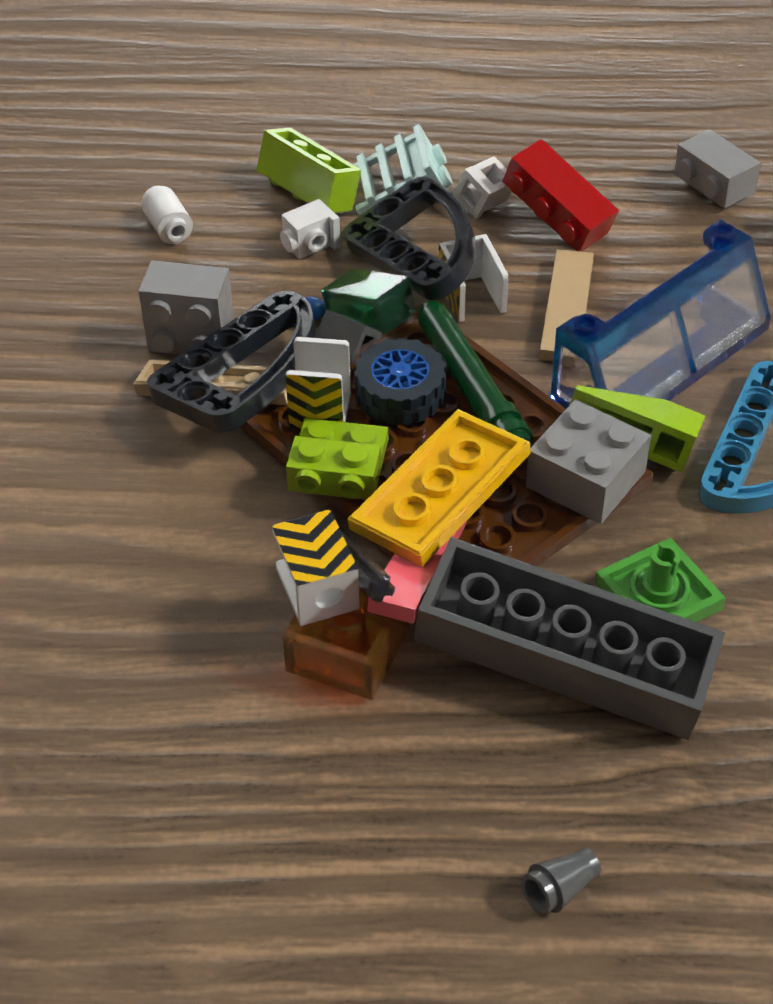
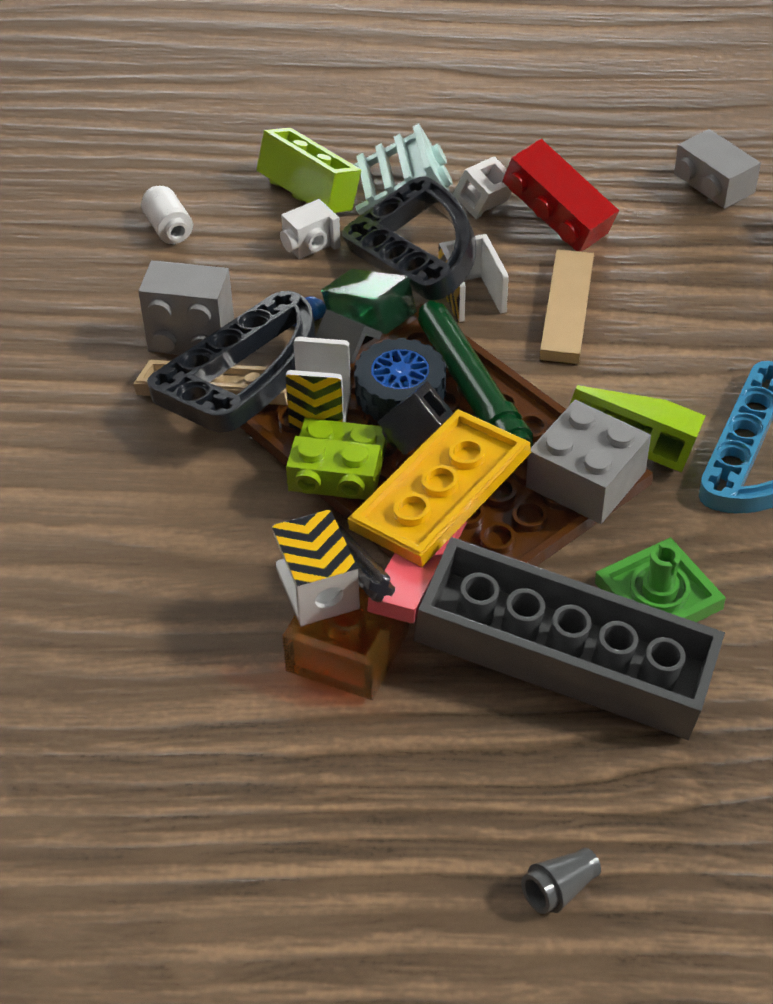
(414, 418): none -> black brick
(672, 331): windscreen -> none

